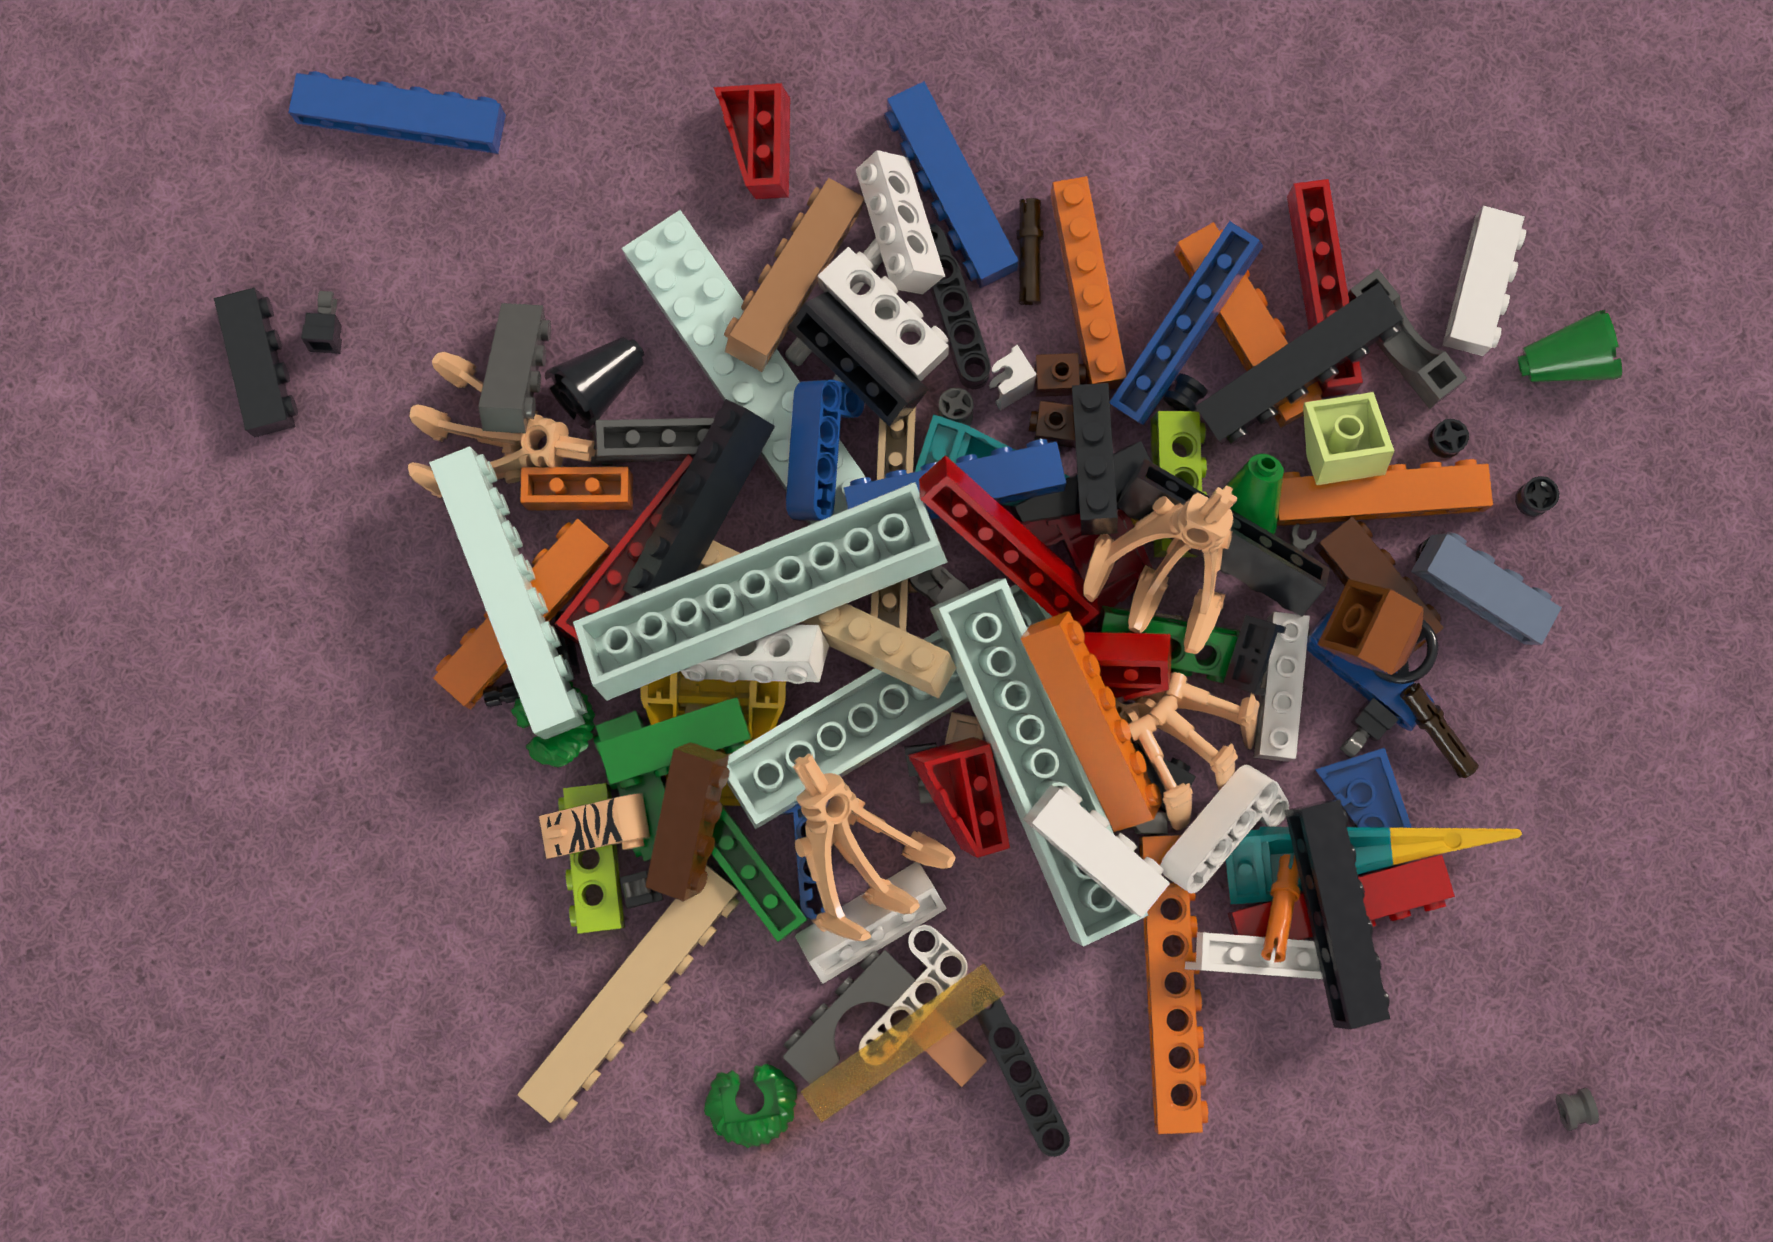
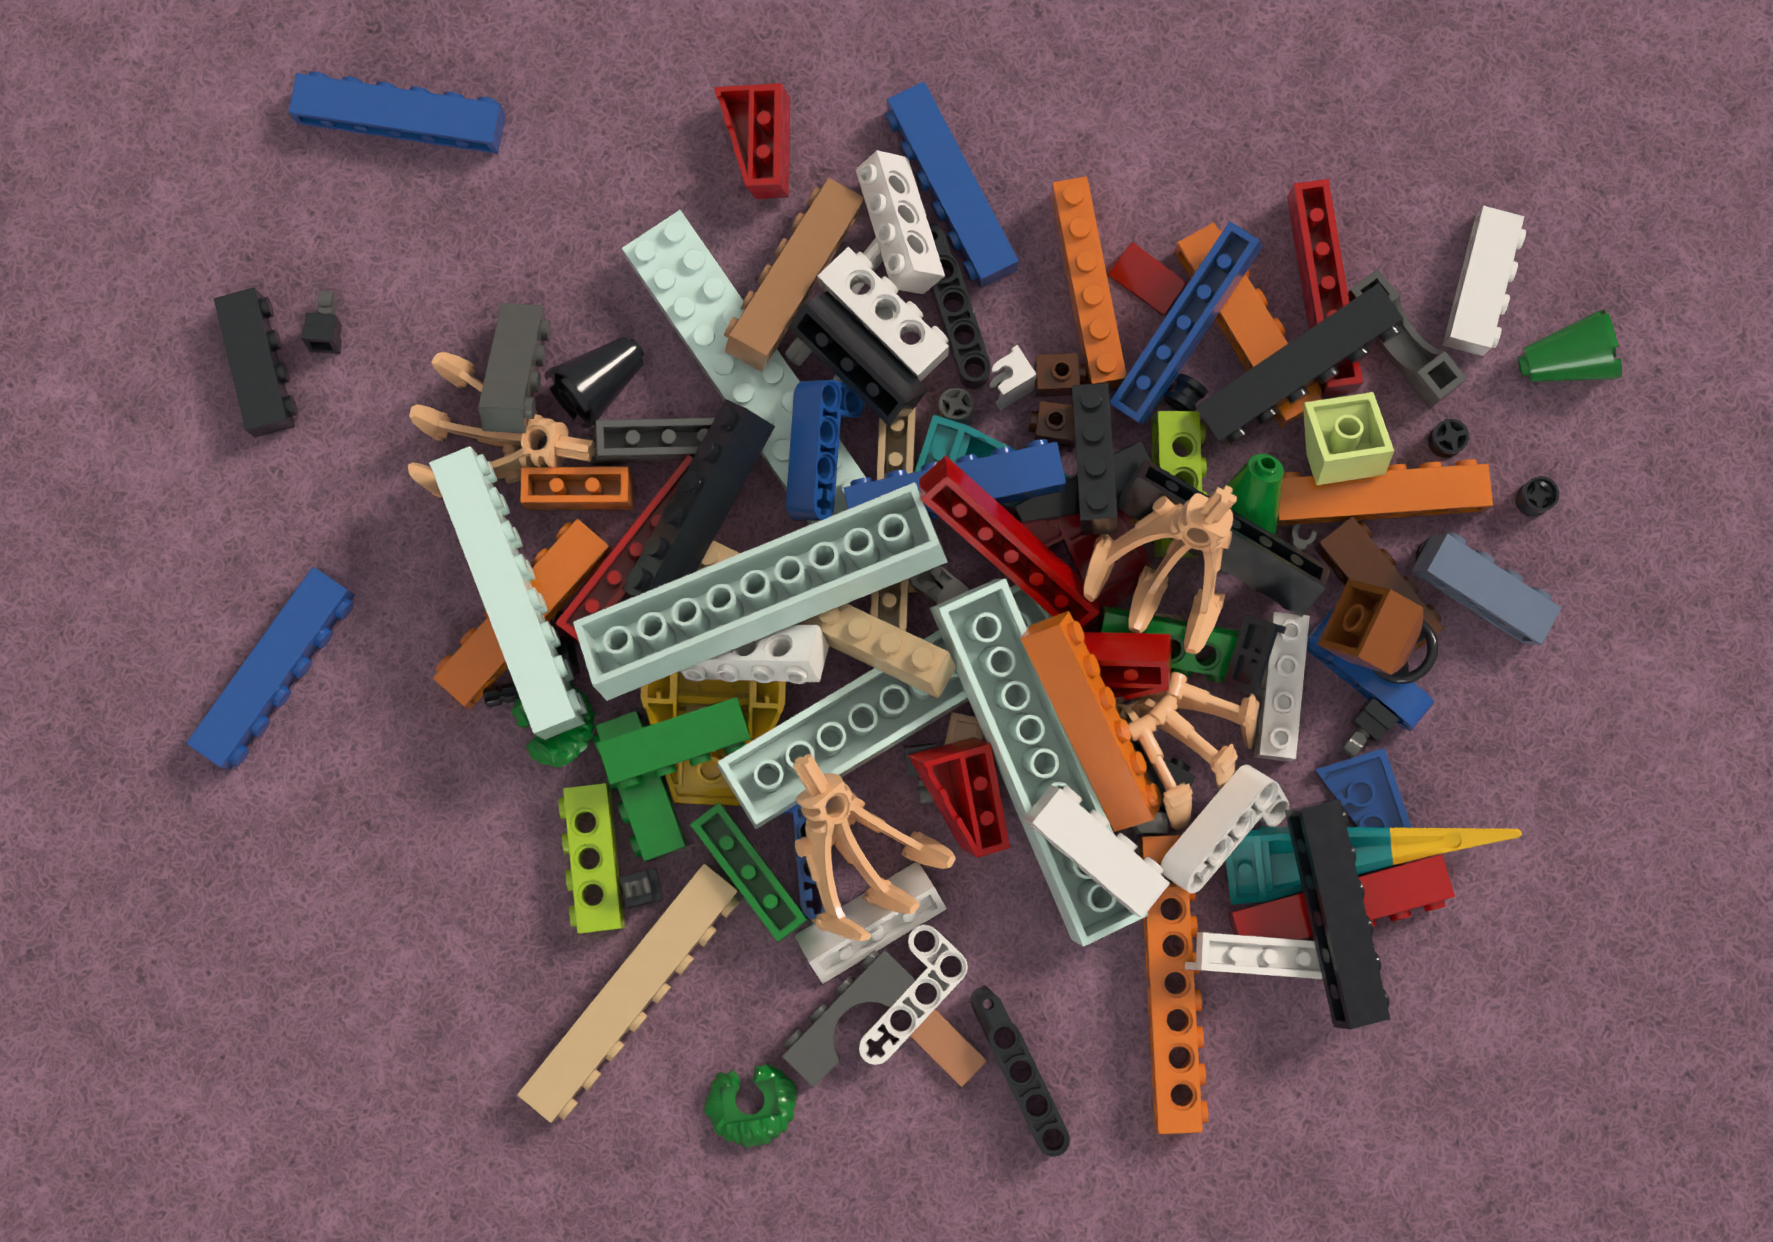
(271, 670): none -> blue brick
(596, 825): light nougat door -> none
(687, 821): reddish brown brick -> none
(902, 1042): clear yellow plate -> none
(1030, 244): dark brown pin -> none
(1147, 278): none -> red slope
(1284, 894): orange pin -> none
(1431, 719): dark brown pin -> none
(1577, 1109): dark grey wheel -> none

